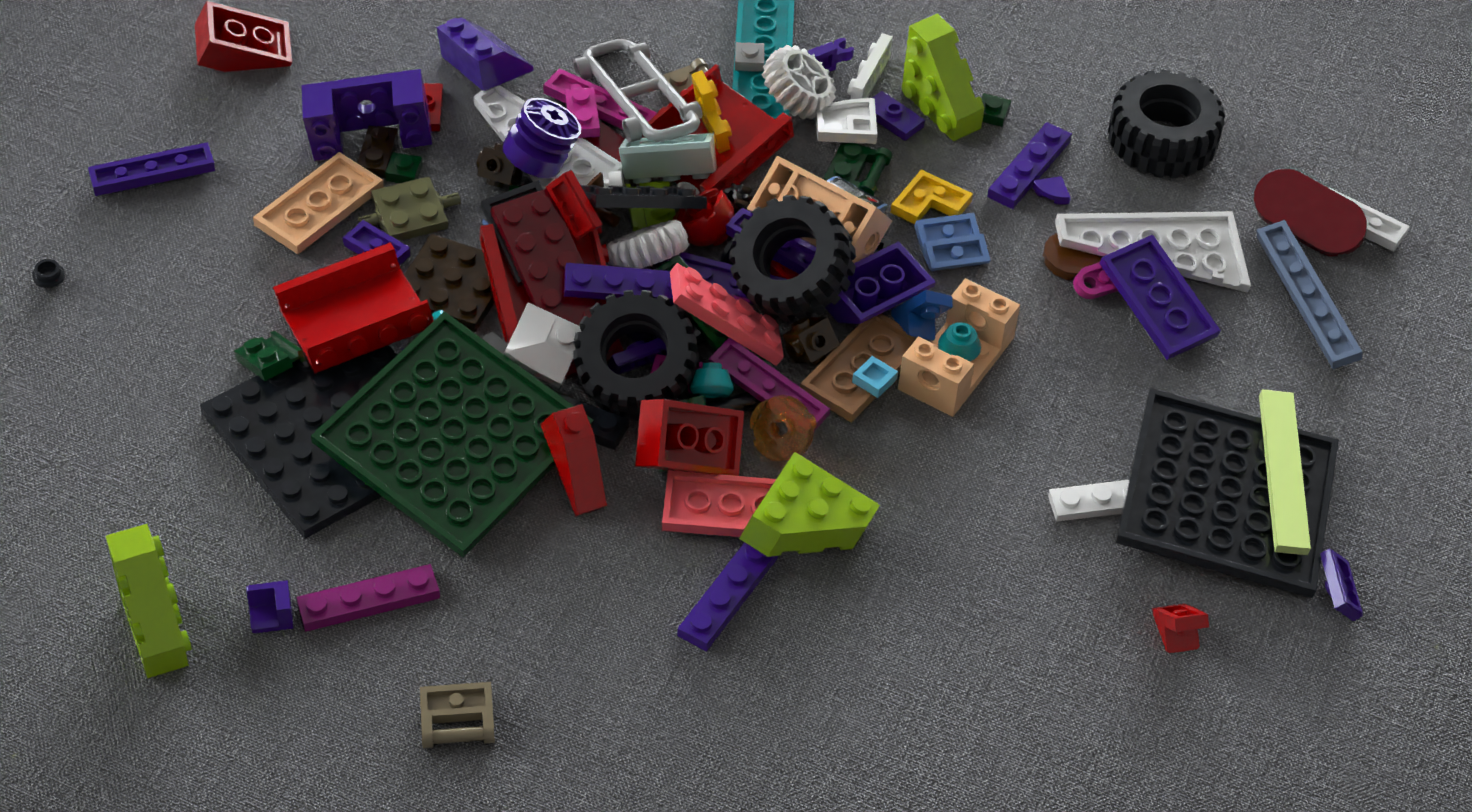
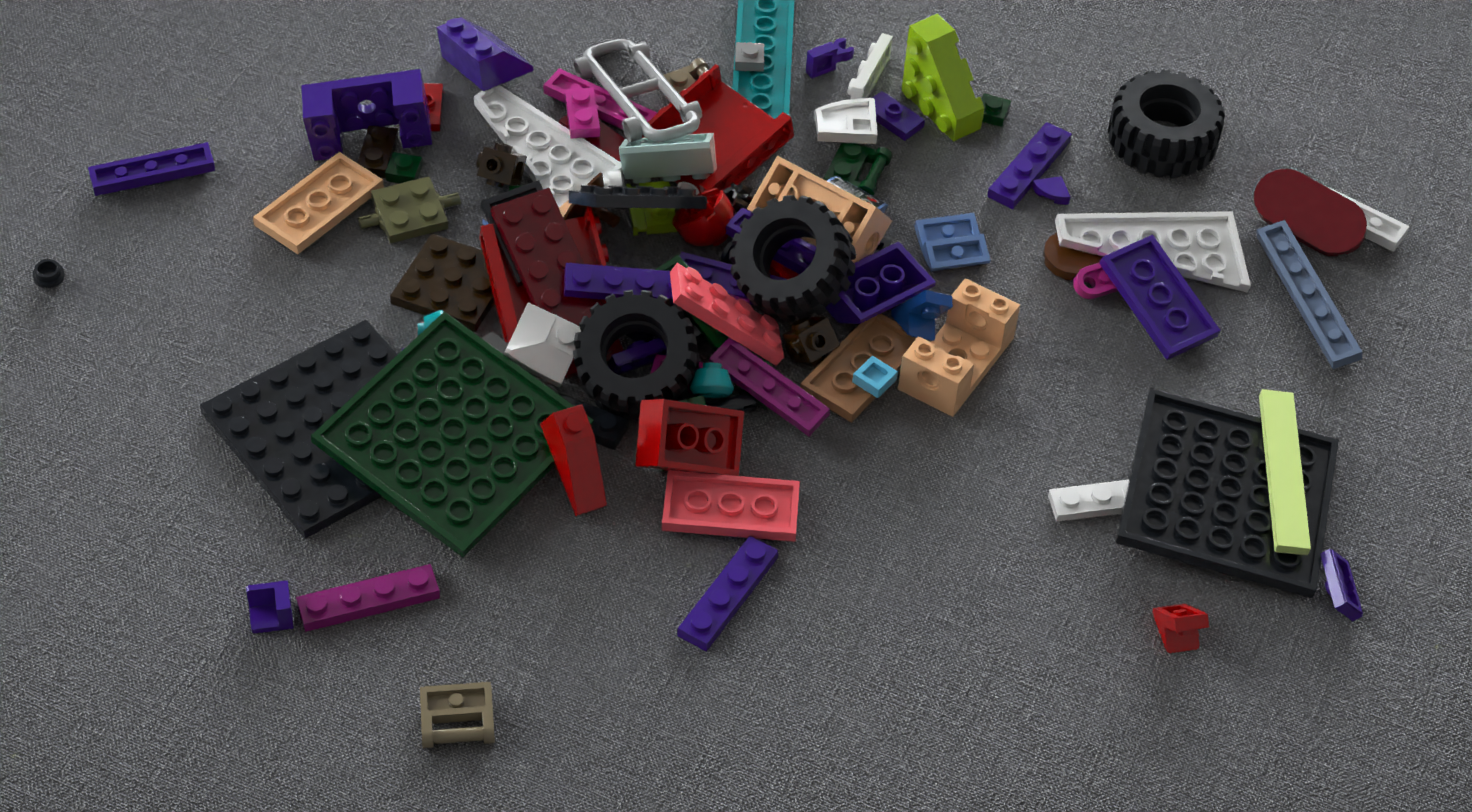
(149, 599): lime brick -> none
(240, 39): red slope -> none
(269, 356): dark green plate -> none
(352, 308): red panel -> none
(367, 237): dark purple plate -> none
(541, 138): dark purple wheel -> none
(574, 205): red plate -> none
(648, 245): white gear -> none
(705, 94): yellow plate -> none
(794, 415): clear orange plate -> none
(798, 82): white gear -> none
(808, 512): lime brick -> none
(929, 192): yellow plate -> none
(960, 340): teal cone -> none

